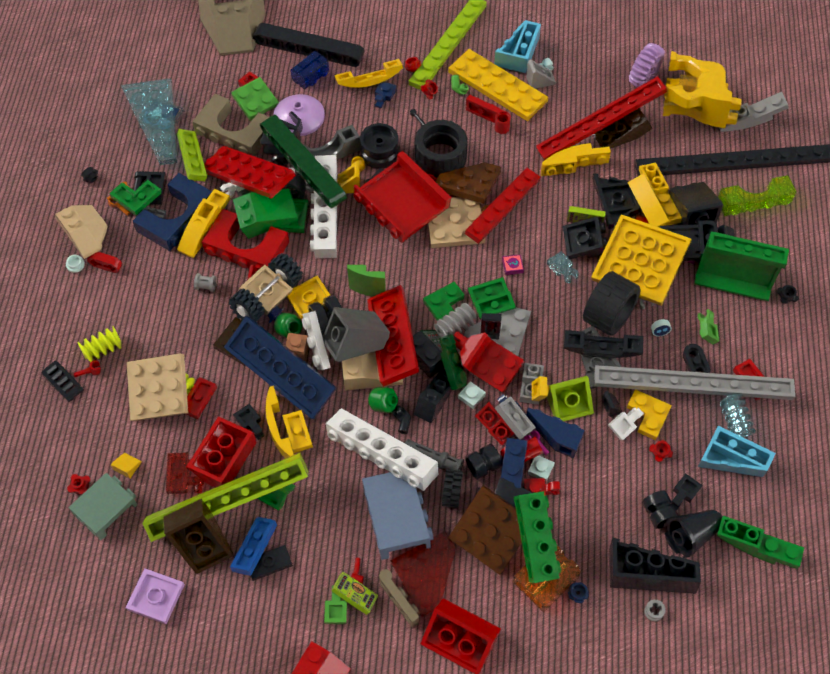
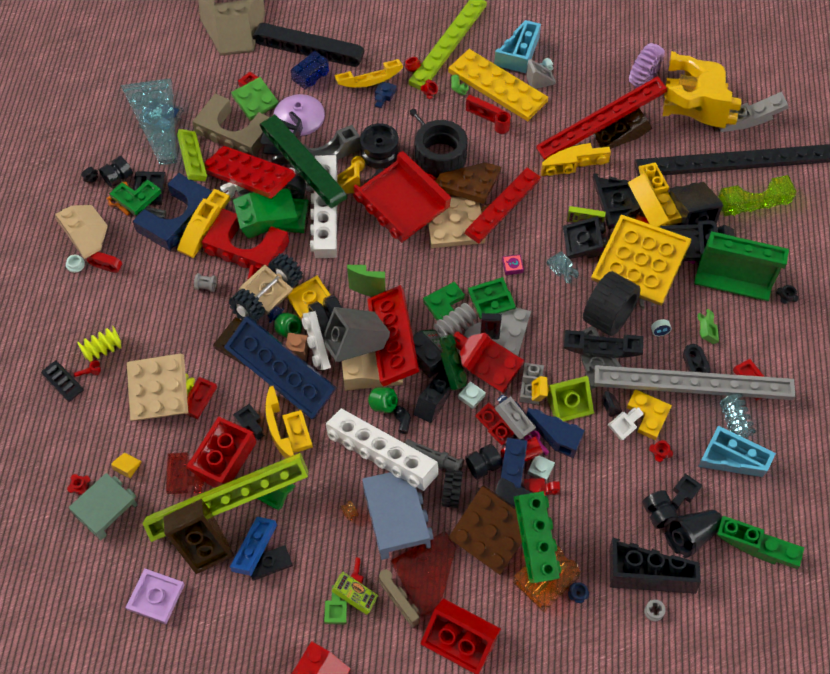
(116, 171): none -> black wheel
(349, 510): none -> clear orange bush

